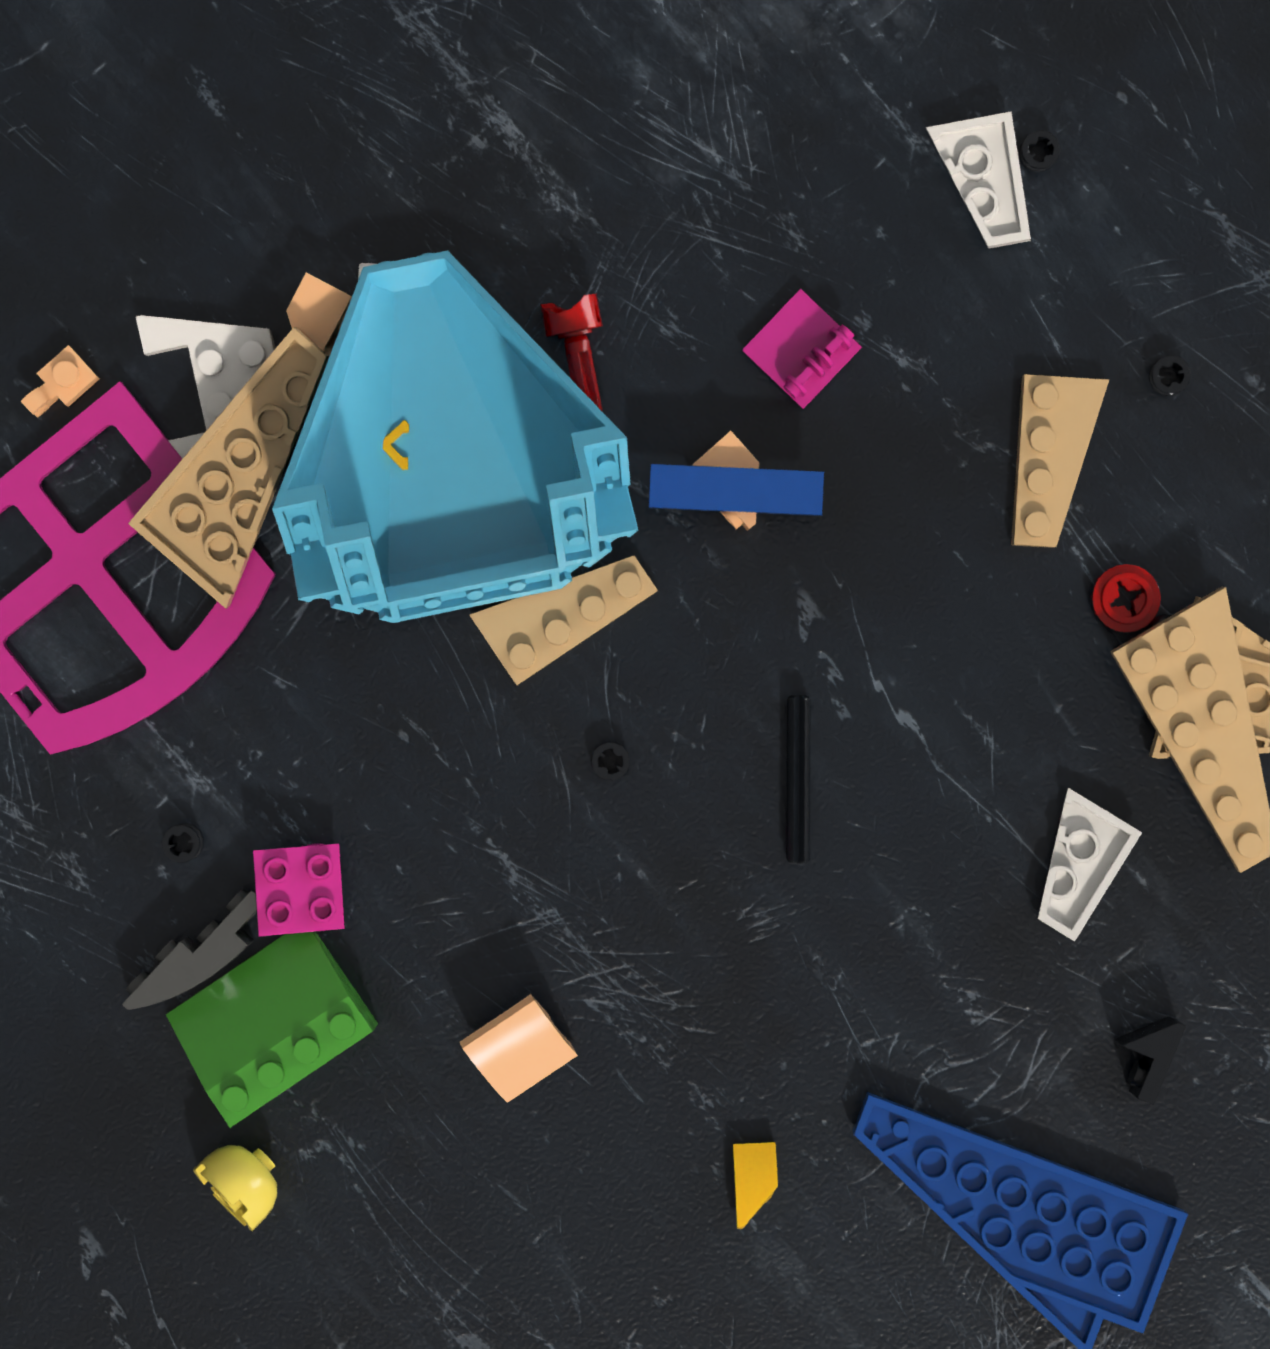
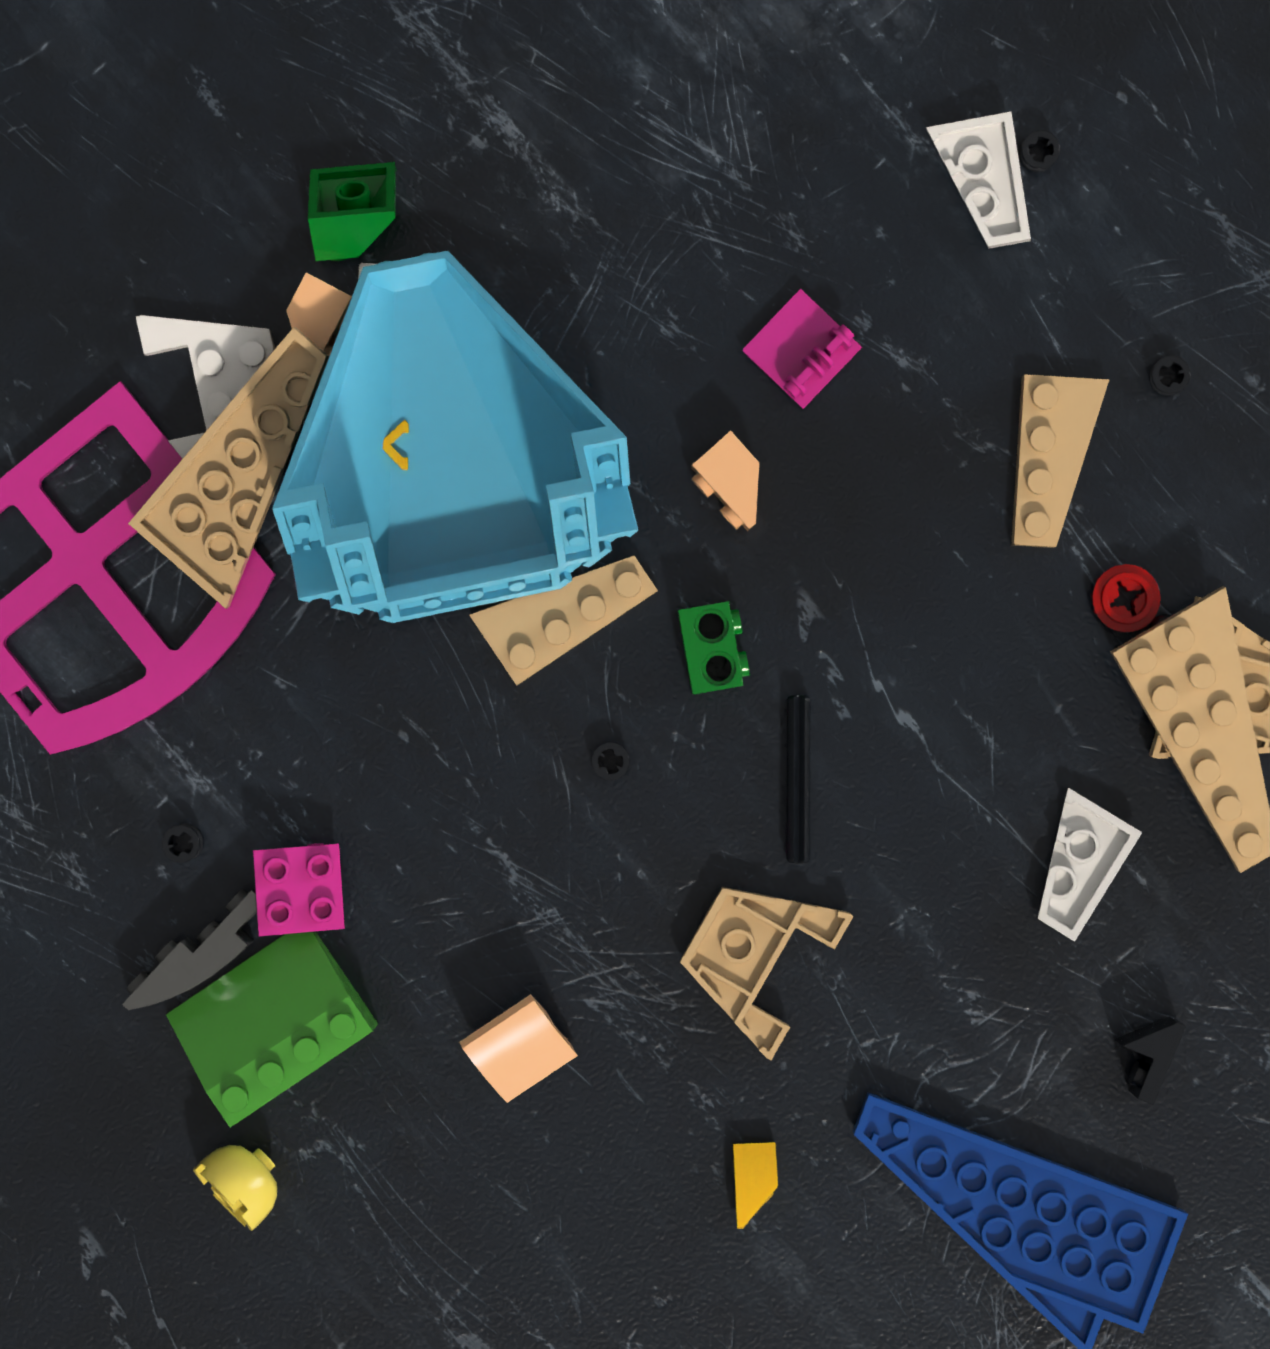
(64, 378): light nougat plate -> none
(350, 208): none -> green slope
(574, 326): red piece -> none
(700, 649): none -> green brick
(736, 489): blue tile -> none
(740, 947): none -> tan wing

